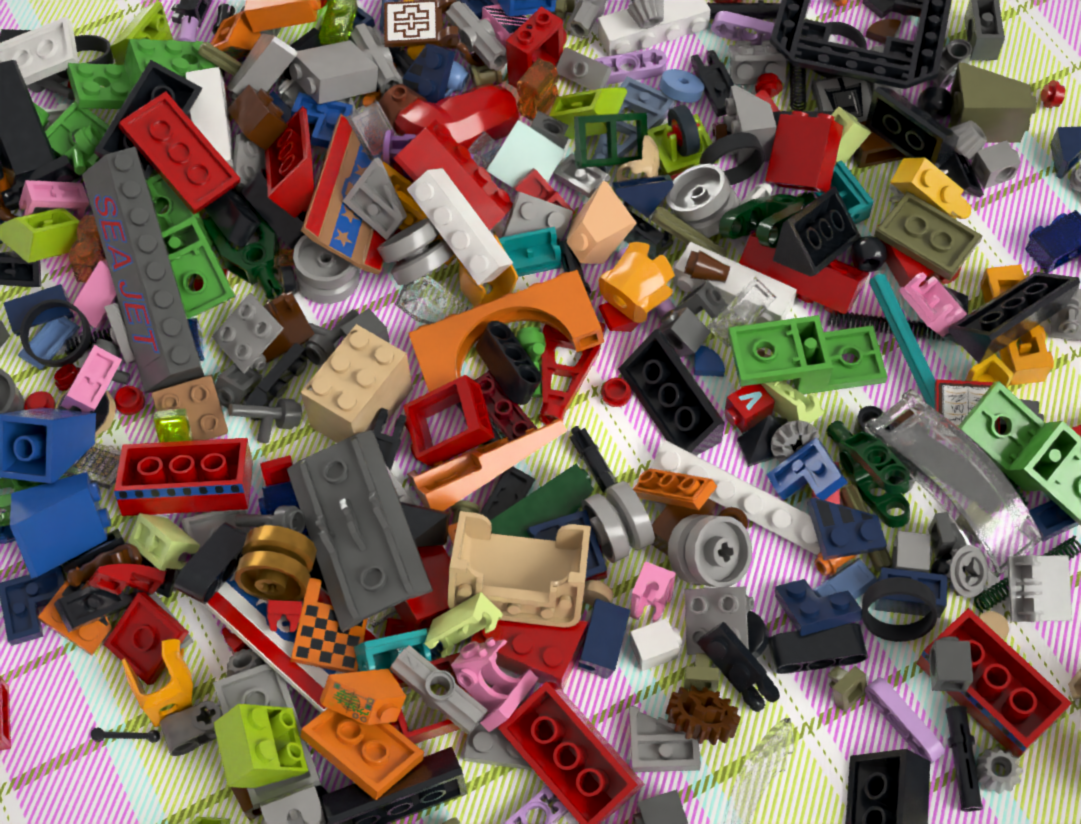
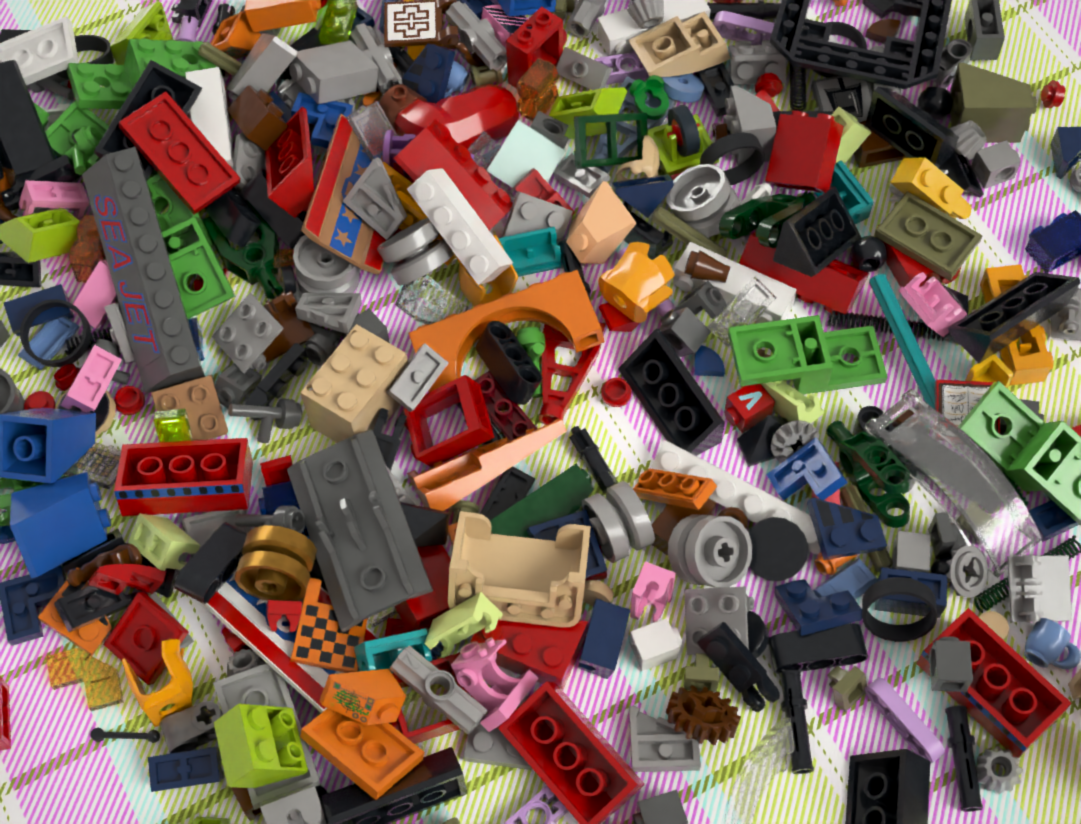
(78, 666): none -> clear yellow tile
(185, 769): none -> dark blue hinge
(329, 309): none -> light grey wing
(417, 377): none -> light grey plate
(654, 86): none -> green piece
(680, 47): none -> tan slope
(777, 549): none -> black tile
(794, 708): none -> black pin
(1048, 642): none -> medium blue piece

